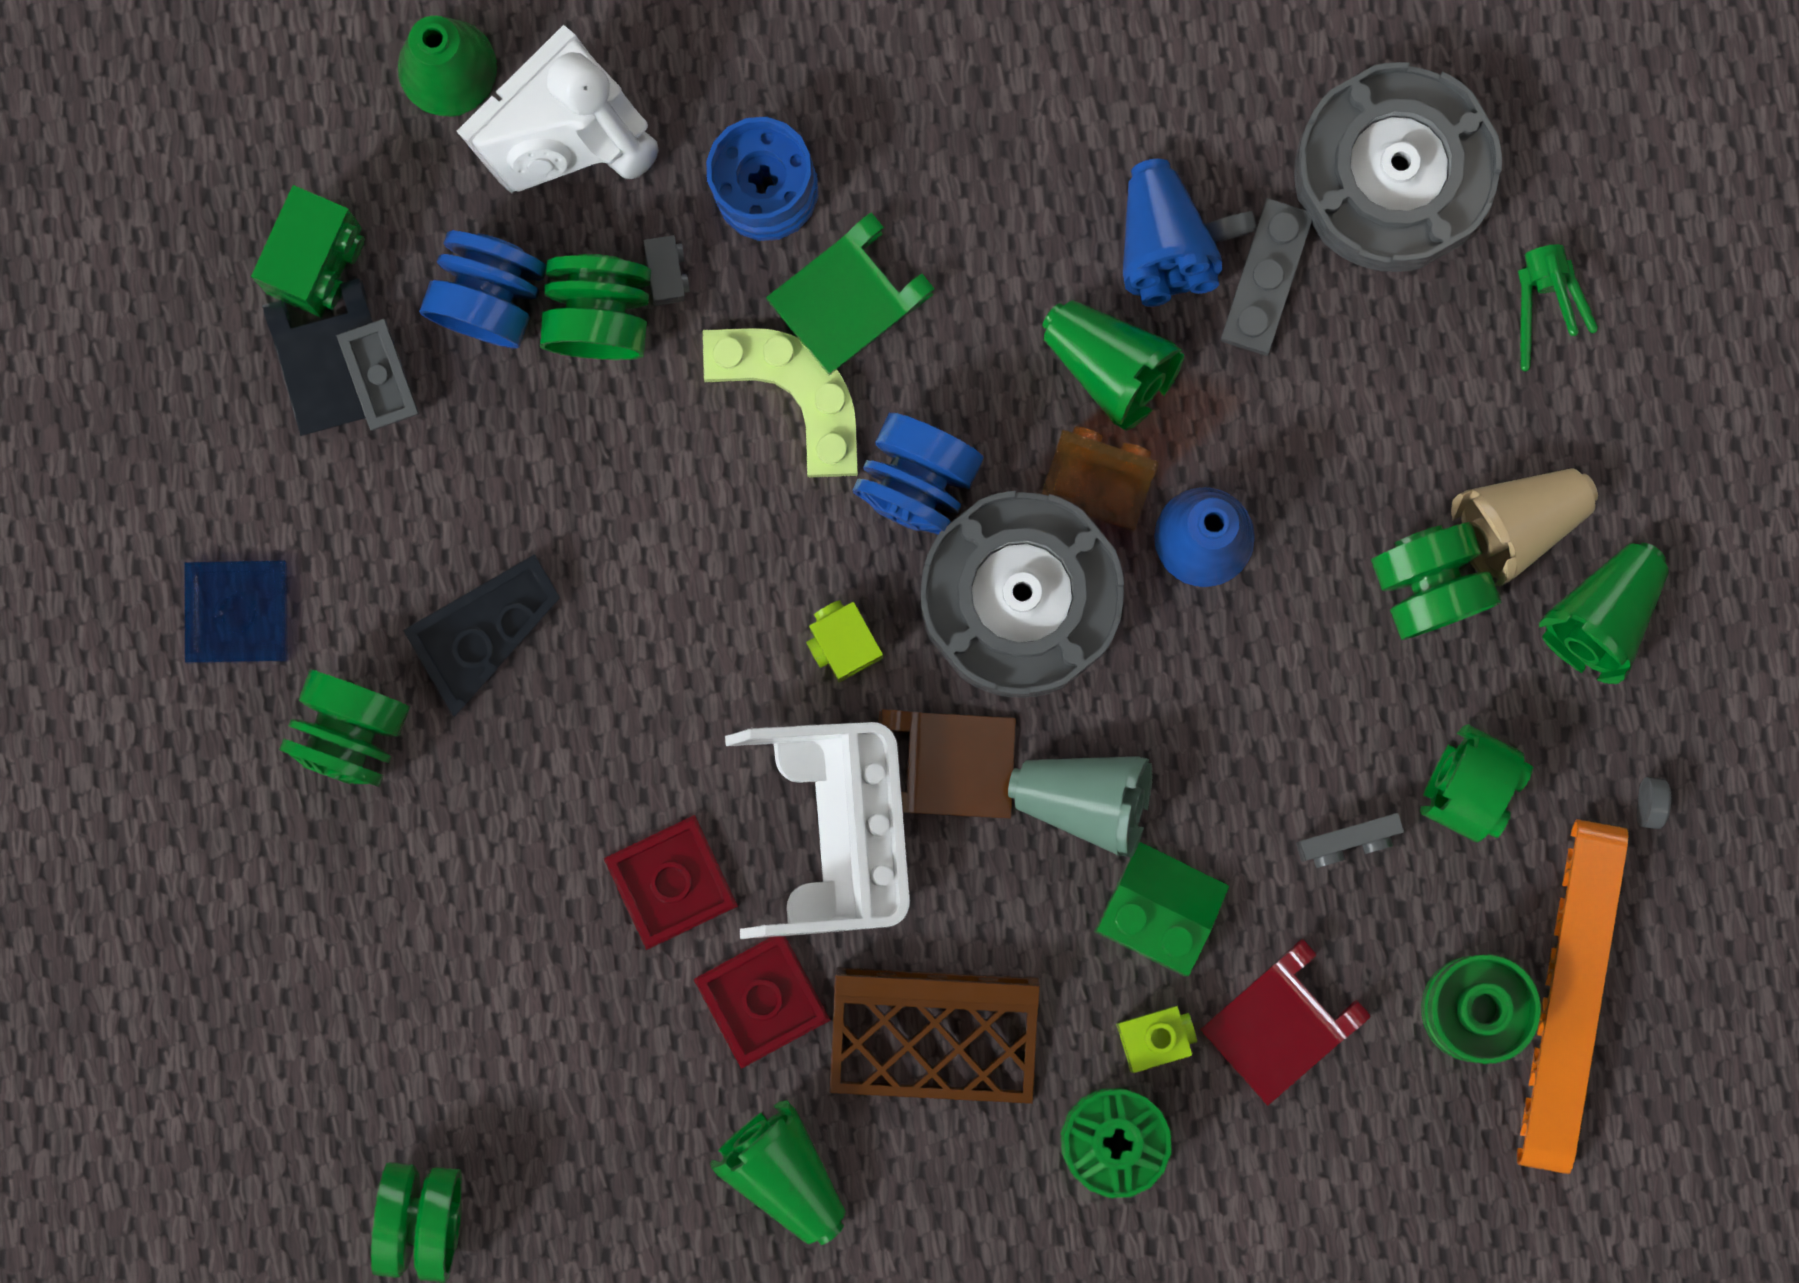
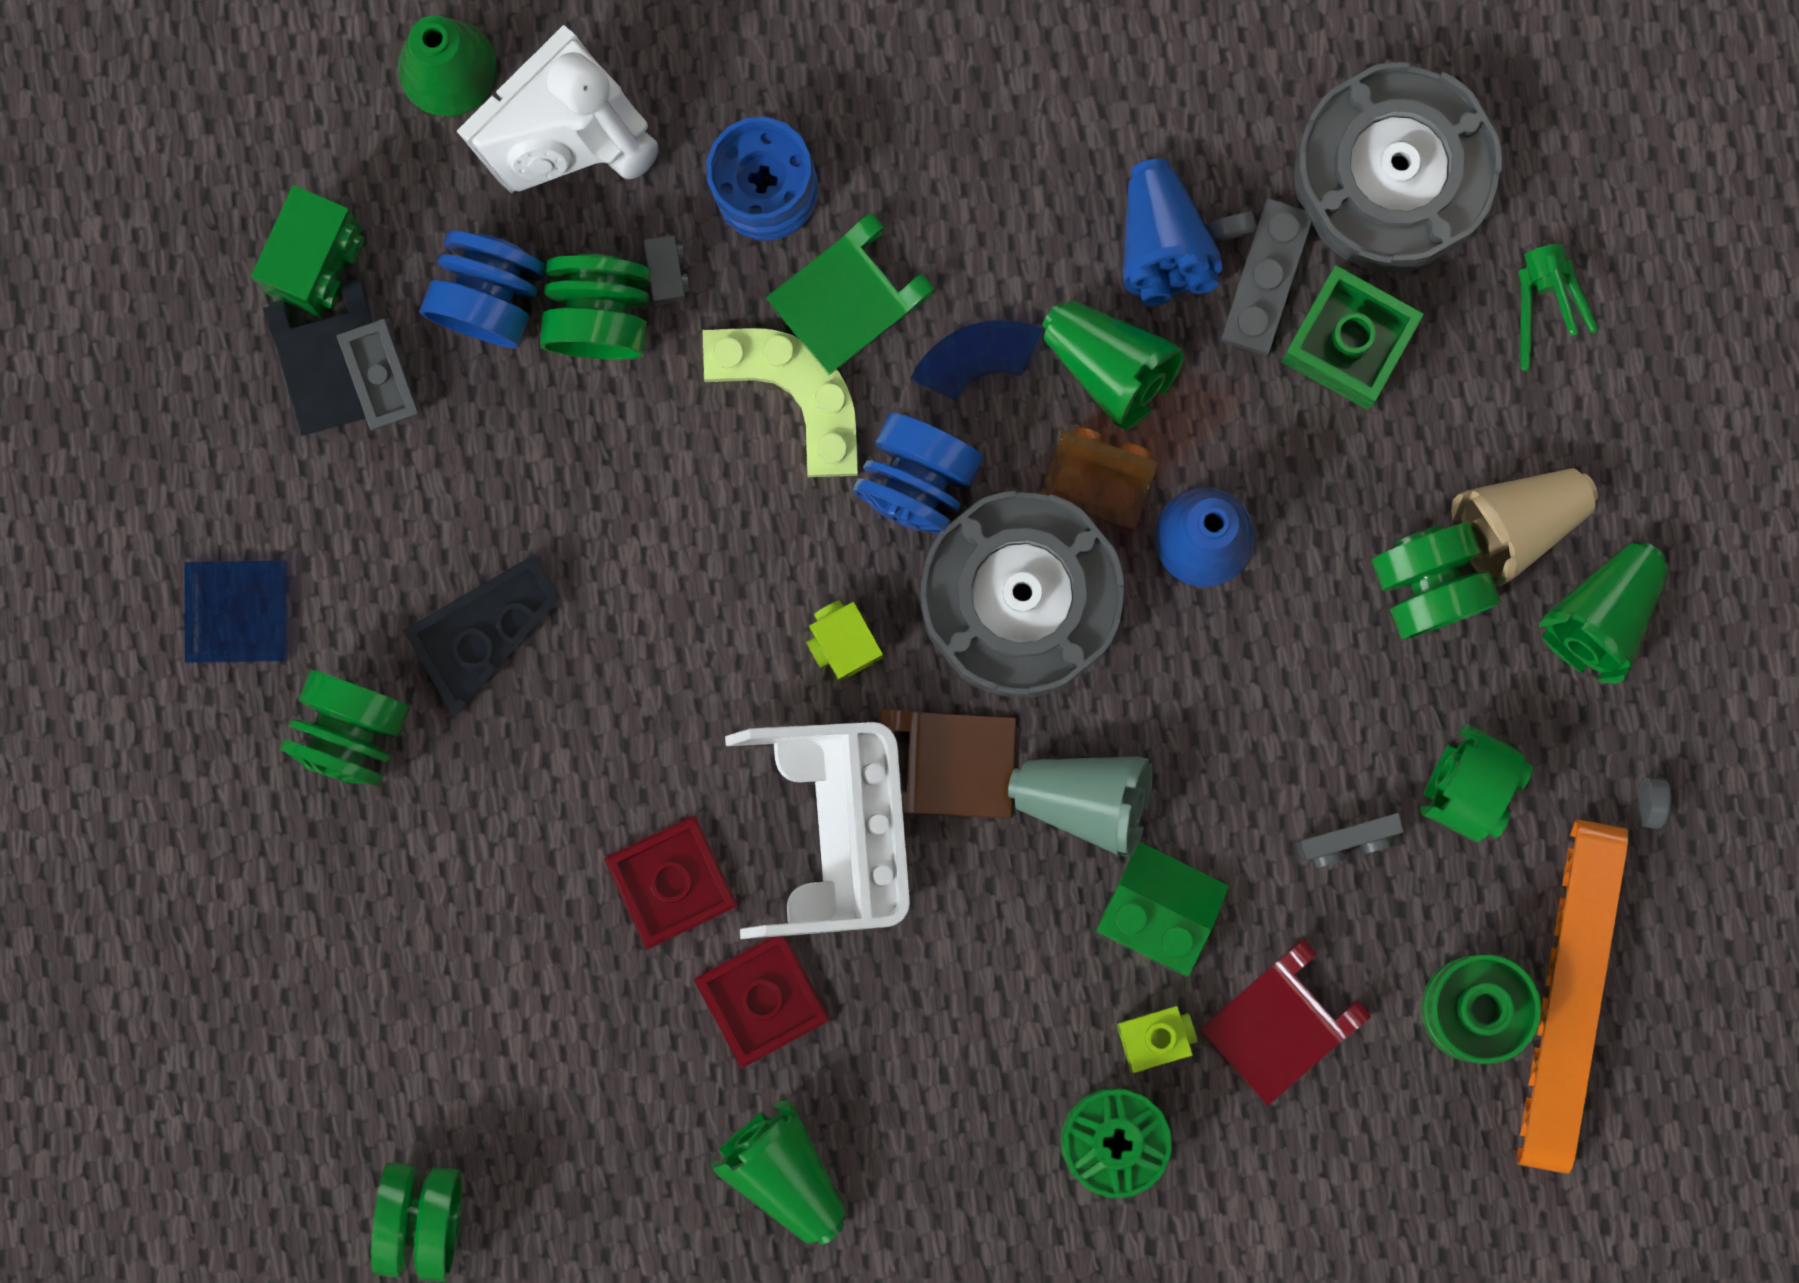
(934, 991): reddish brown fence -> none
(976, 352): none -> clear blue tile
(1352, 337): none -> green brick

